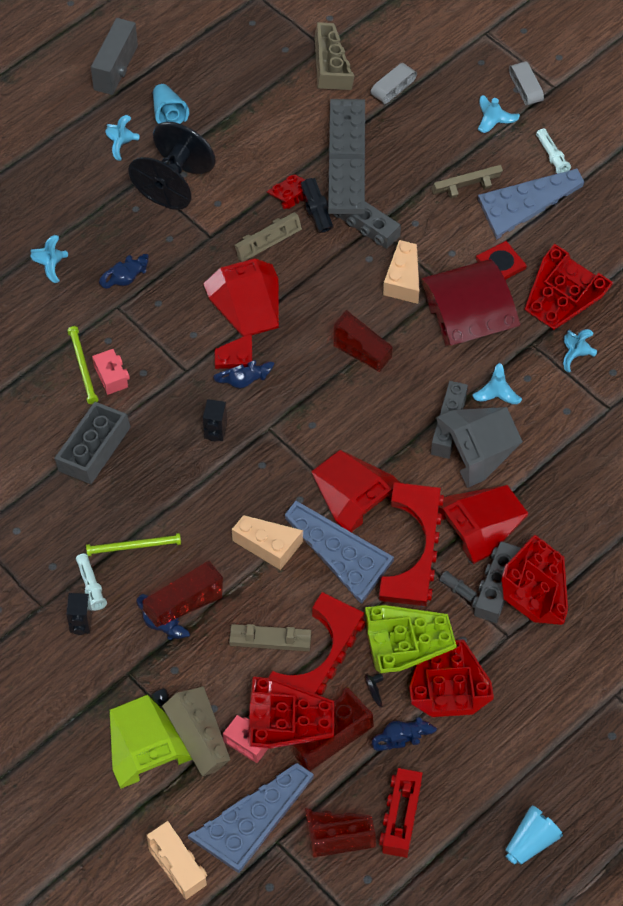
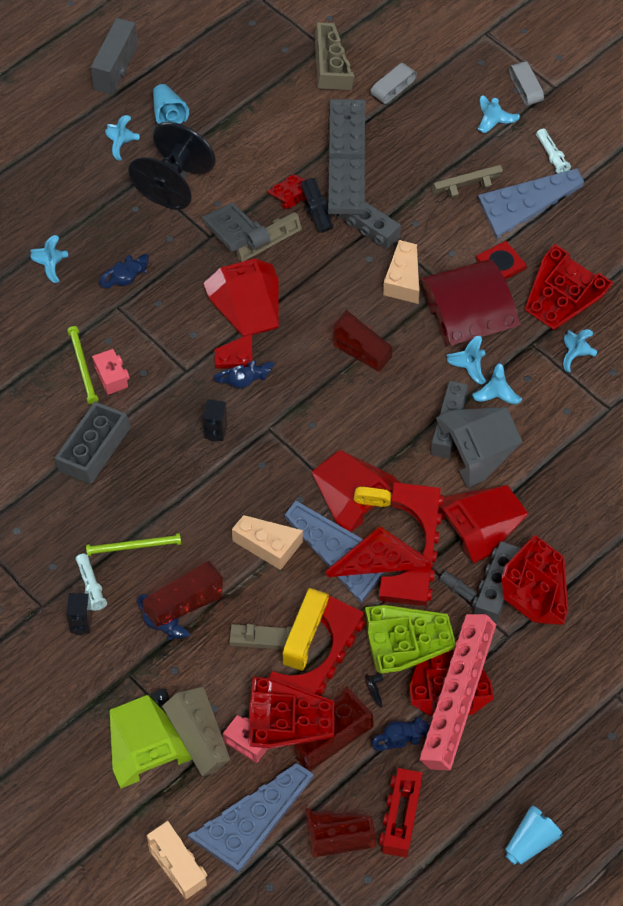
(237, 229): none -> dark grey hinge
(304, 628): none -> yellow beam
(372, 496): none -> yellow beam
(378, 554): none -> red tile
(458, 692): none -> coral brick
(470, 359): none -> medium azure piece

